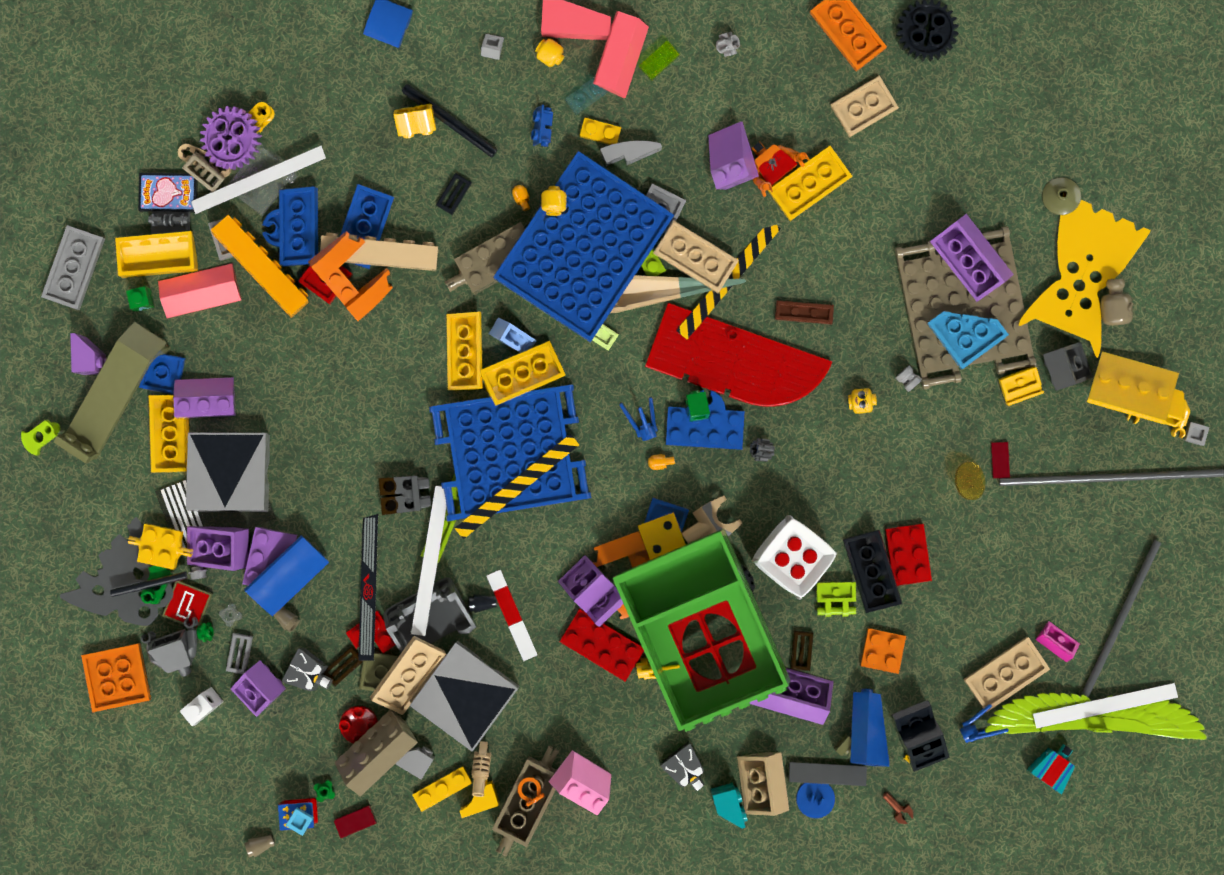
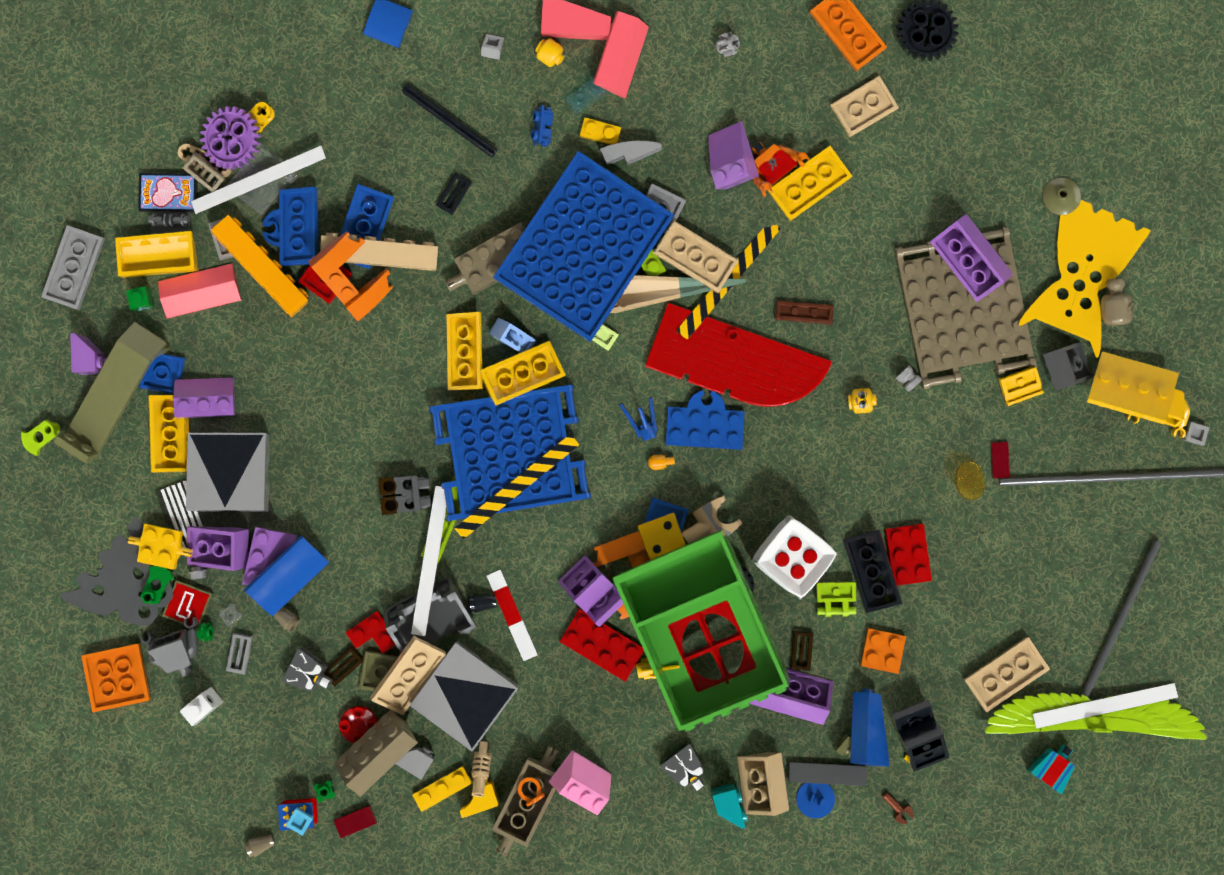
(148, 584): black bar -> none
(258, 688): medium lavender slope -> none
(368, 588): black sticker -> none
(415, 120): yellow brick -> none
(521, 196): light orange cylinder -> none
(553, 201): yellow head -> none
(659, 60): clear neon green plate -> none
(697, 405): green brick -> none
(762, 449): dark grey gear -> none
(966, 335): dark azure plate -> none
(971, 733): blue plant -> none
(1058, 642): dark pink slope -> none

